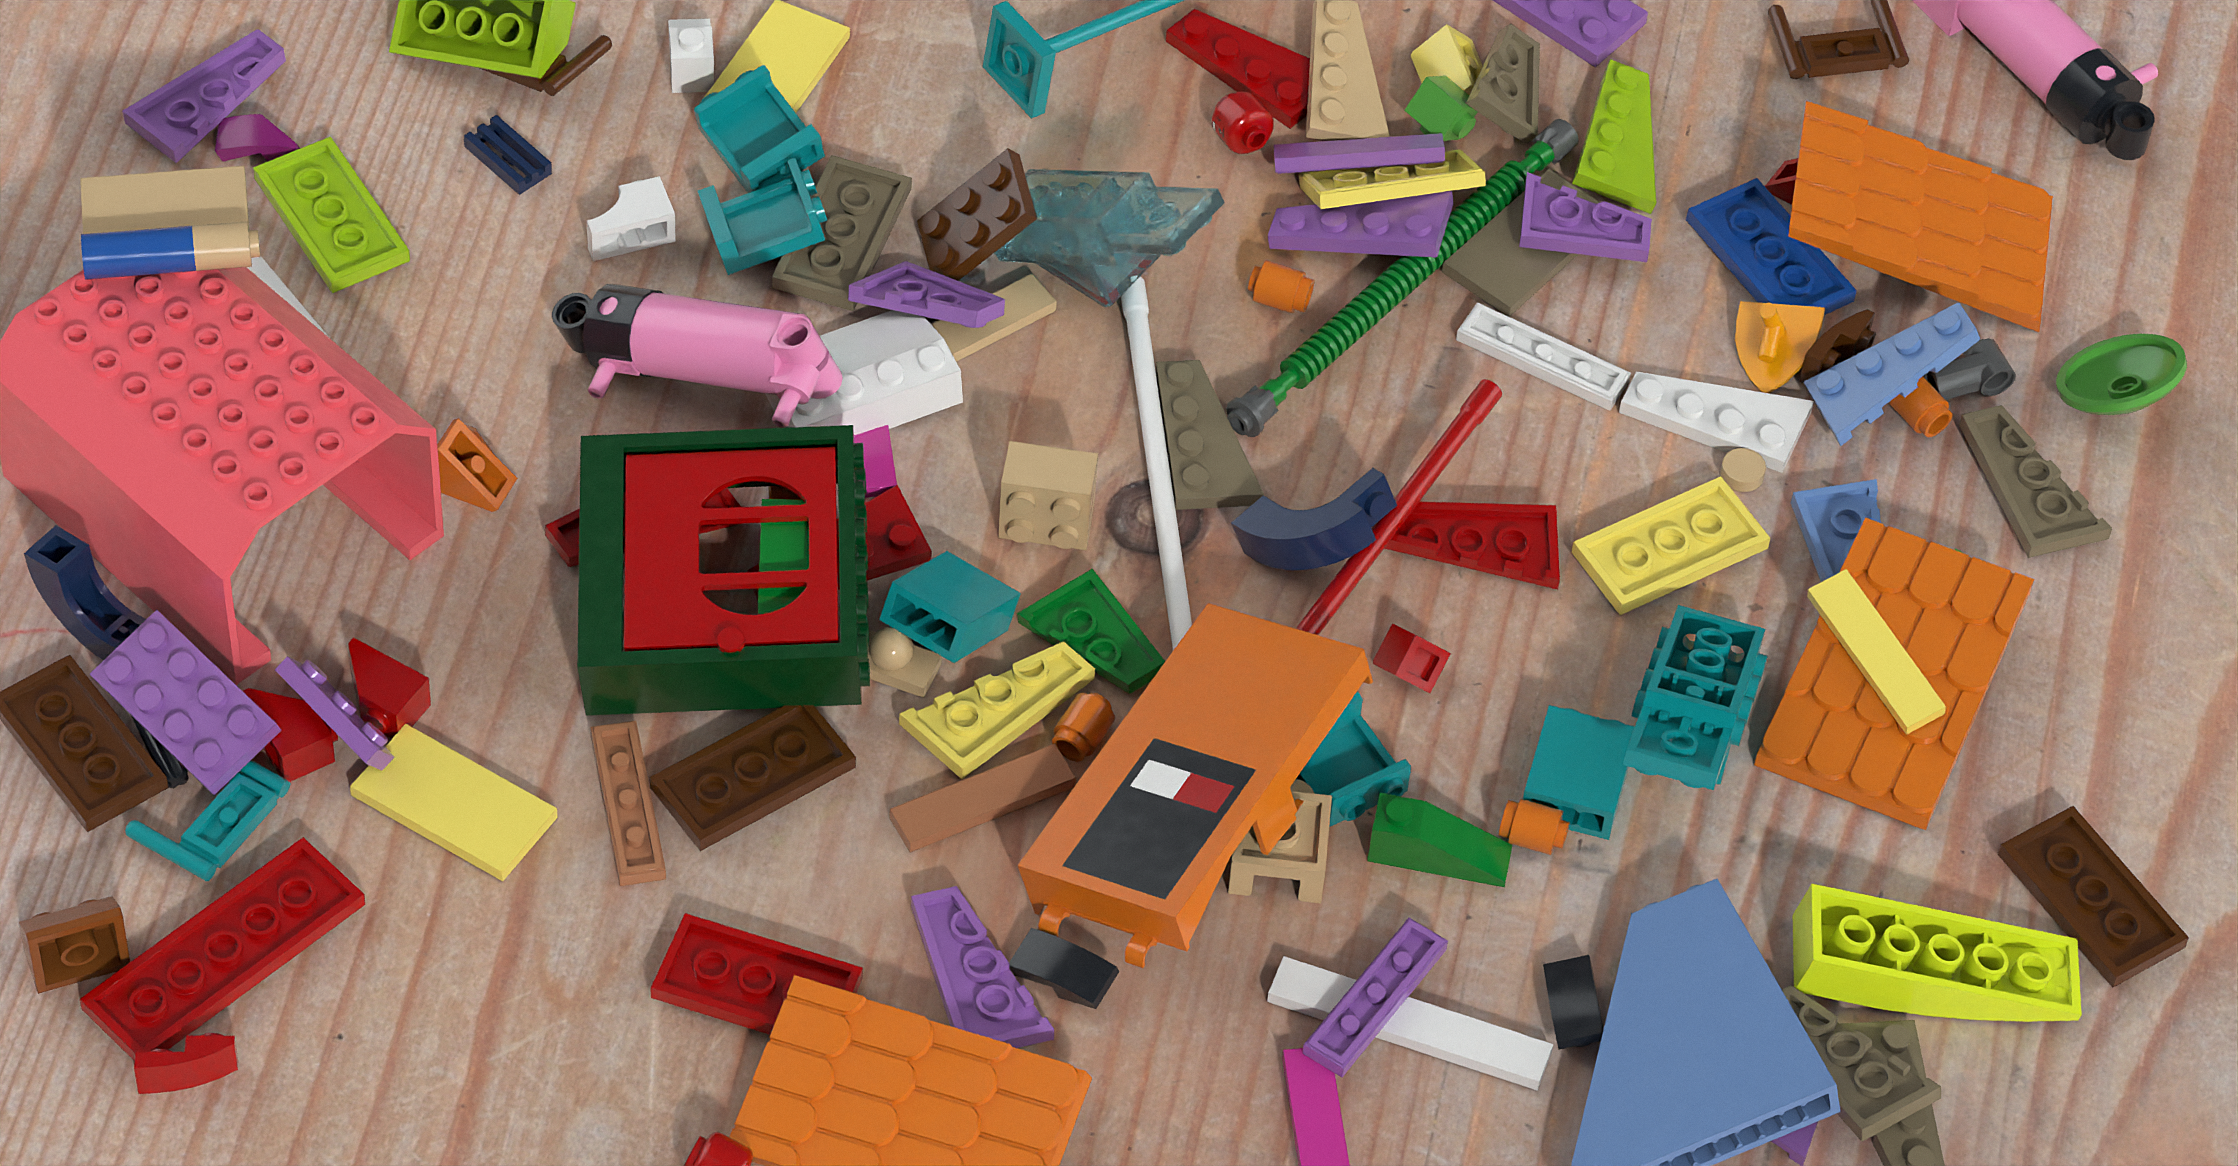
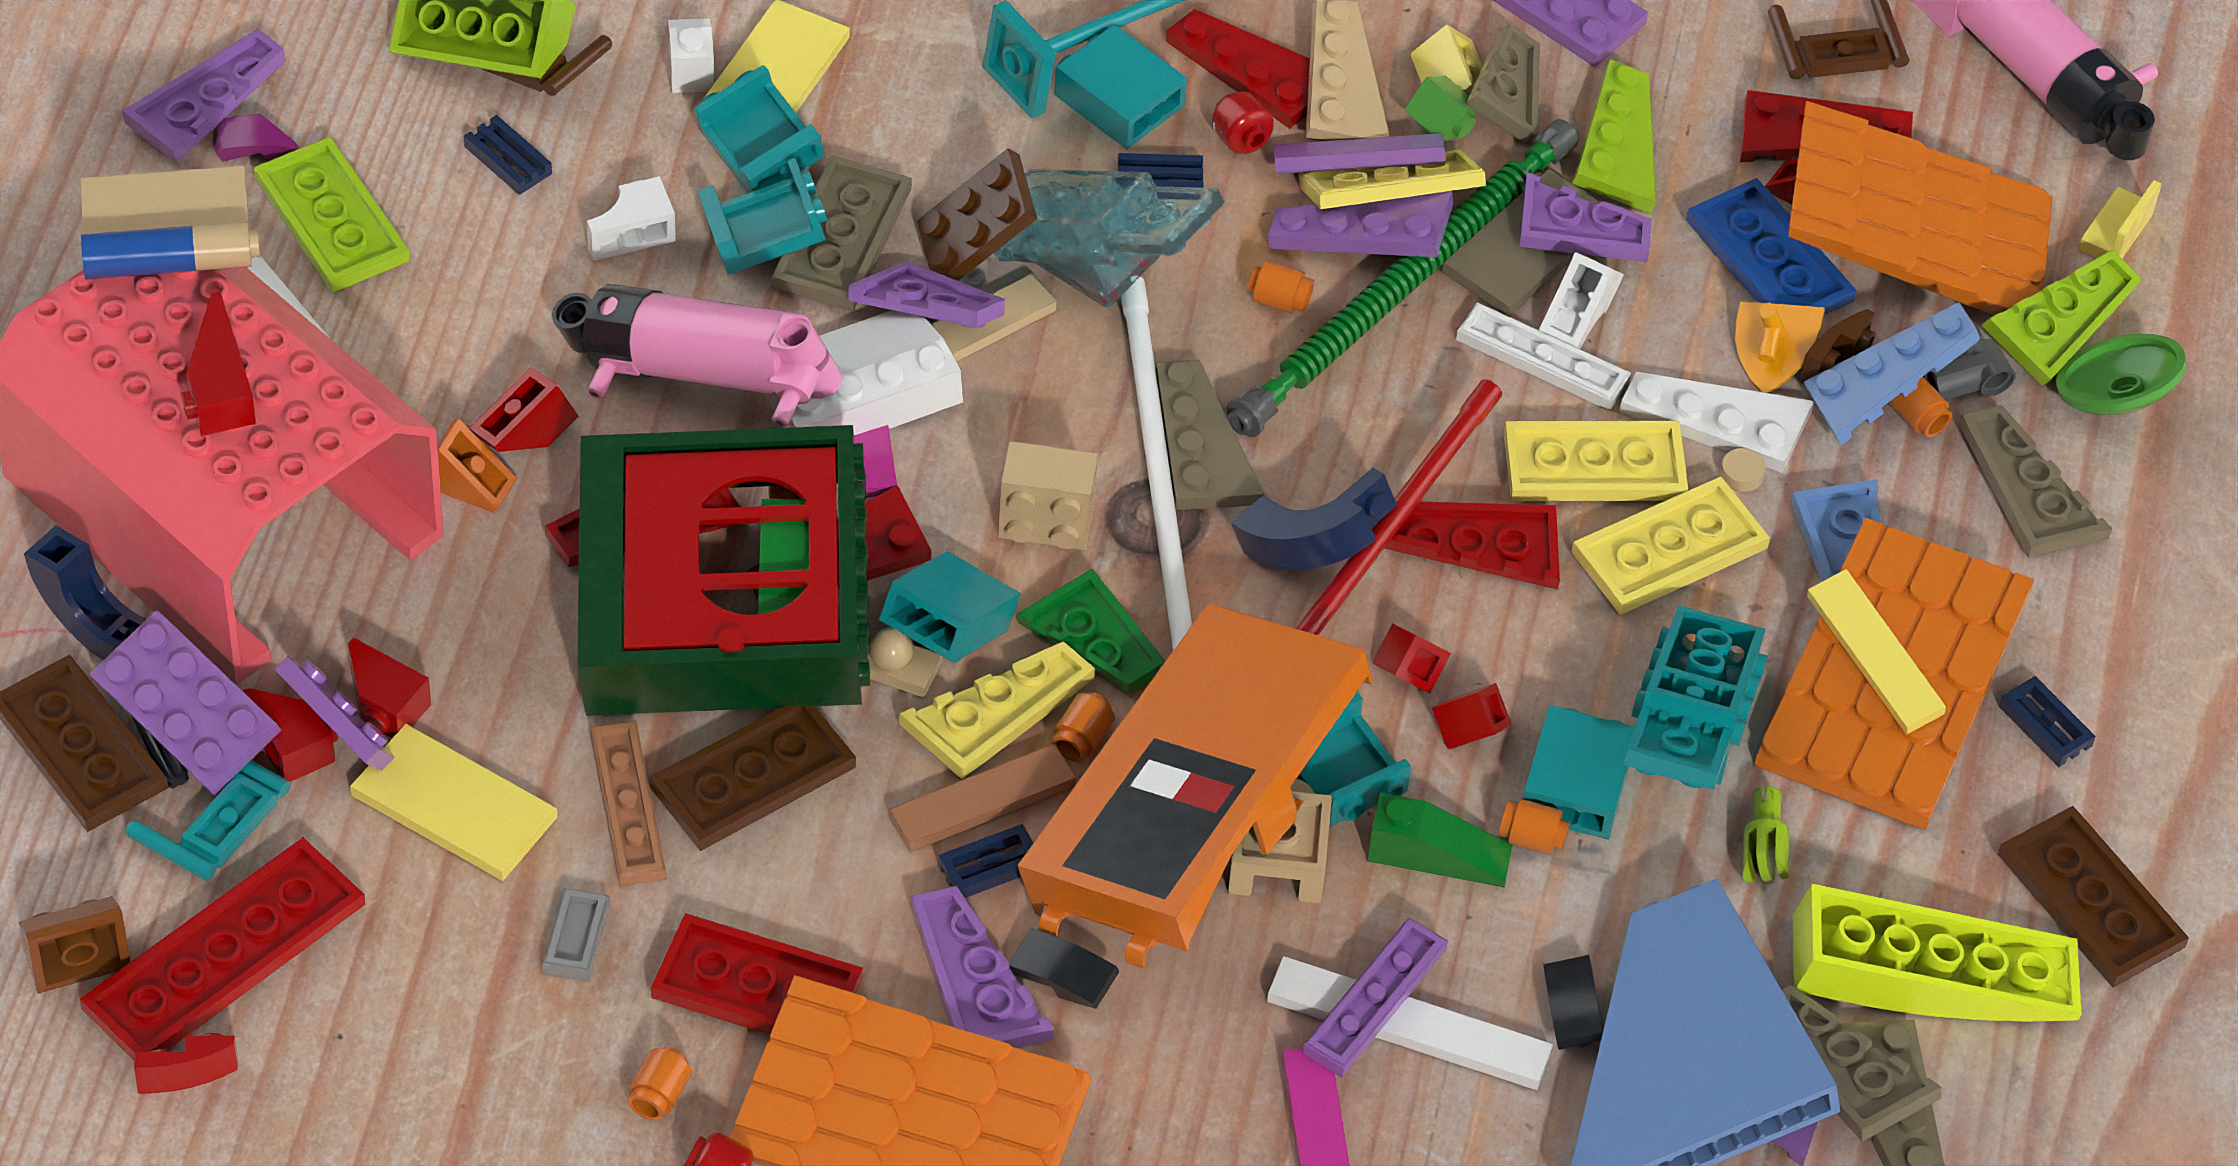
(216, 376): none -> red slope
(526, 415): none -> red slope
(576, 934): none -> light grey tile
(659, 1083): none -> orange brick
(993, 869): none -> dark blue tile
(1120, 86): none -> teal brick
(1165, 167): none -> dark blue tile
(1472, 716): none -> red panel
(1580, 300): none -> white arch
(1595, 460): none -> light yellow plate
(1766, 838): none -> lime arm
(1776, 122): none -> red wing
(2040, 724): none -> dark blue tile
(2059, 319): none -> lime wing
(2120, 222): none -> light yellow panel

